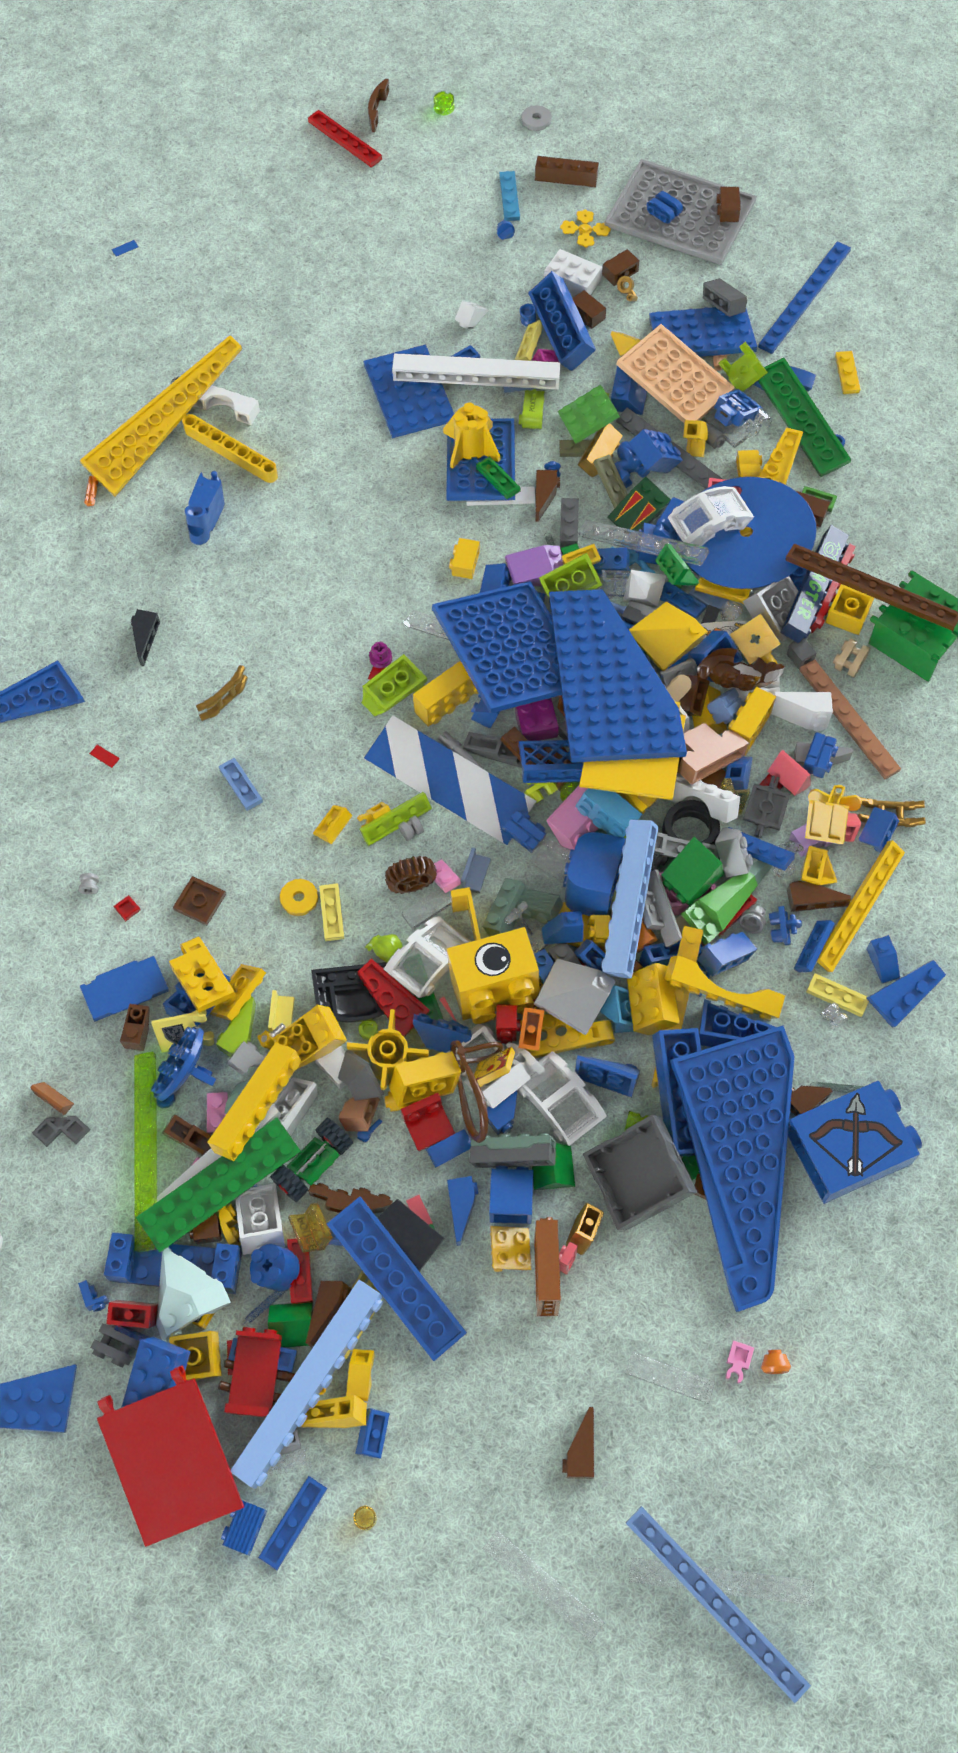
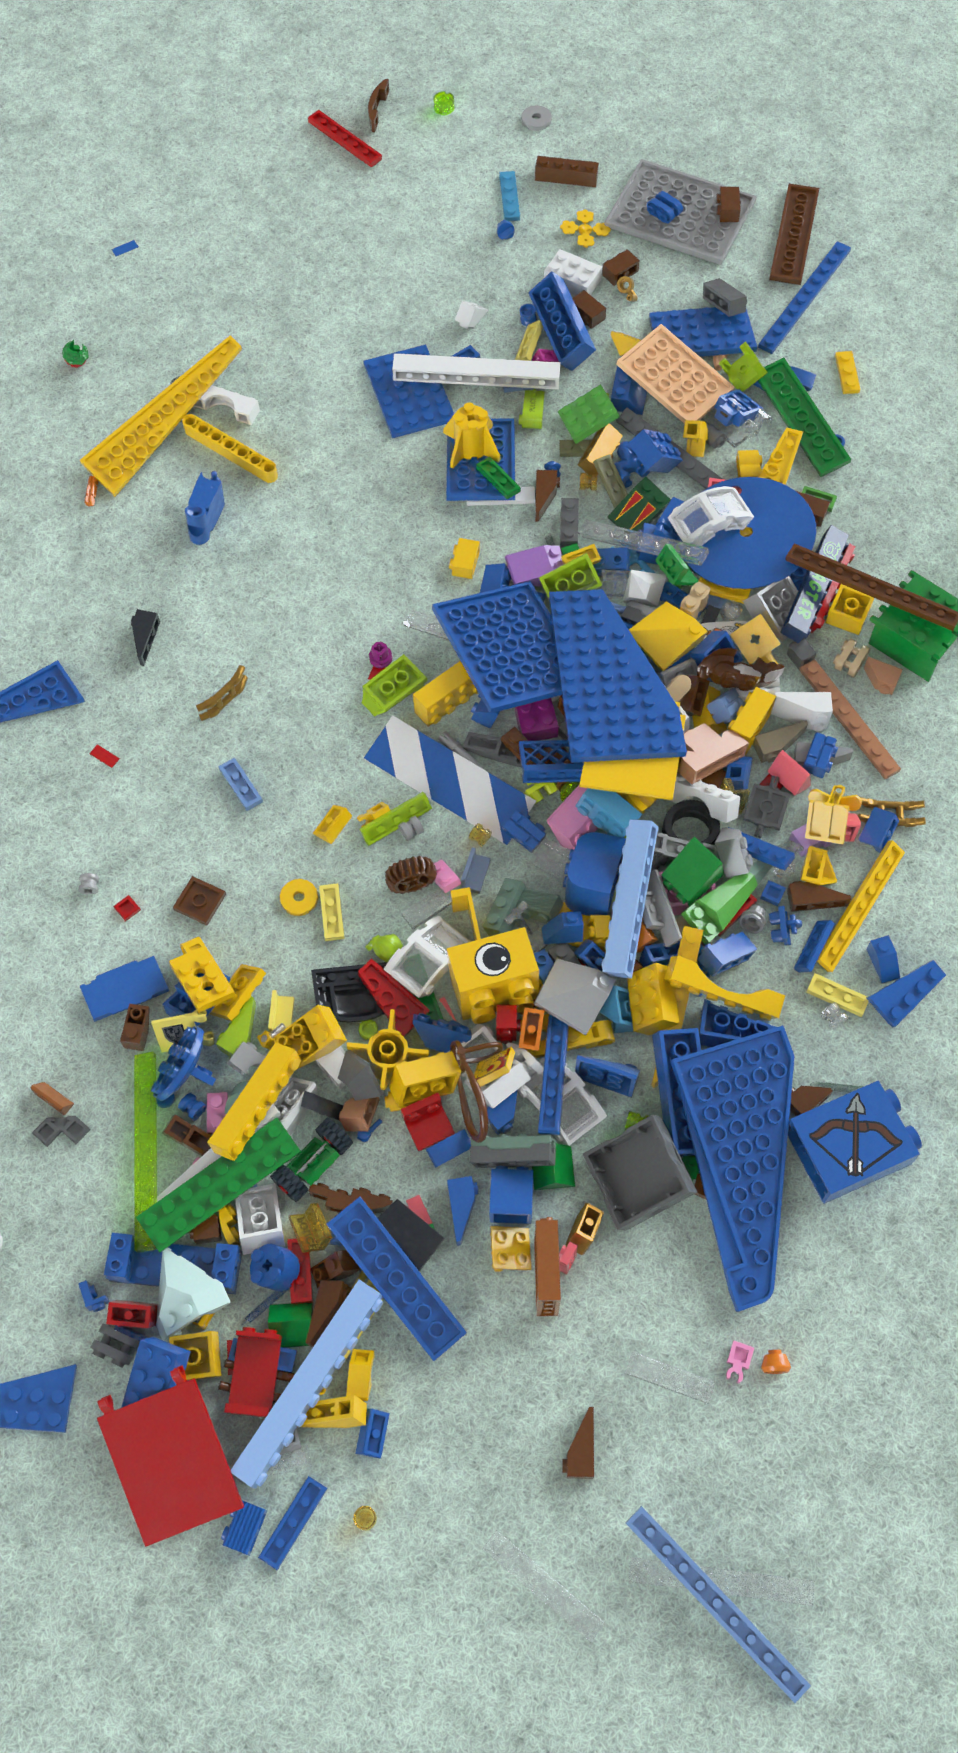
(73, 355): none -> green piece
(192, 1106): none -> blue wheel
(321, 1105): none -> black piece
(335, 1267): none -> reddish brown slope
(480, 834): none -> clear yellow wheel
(553, 1077): none -> blue tile
(584, 479): none -> clear yellow wheel
(696, 600): none -> tan brick
(773, 742): none -> dark tan slope
(773, 893): none -> blue plate
(794, 234): none -> reddish brown plate
(882, 675): none -> nougat slope

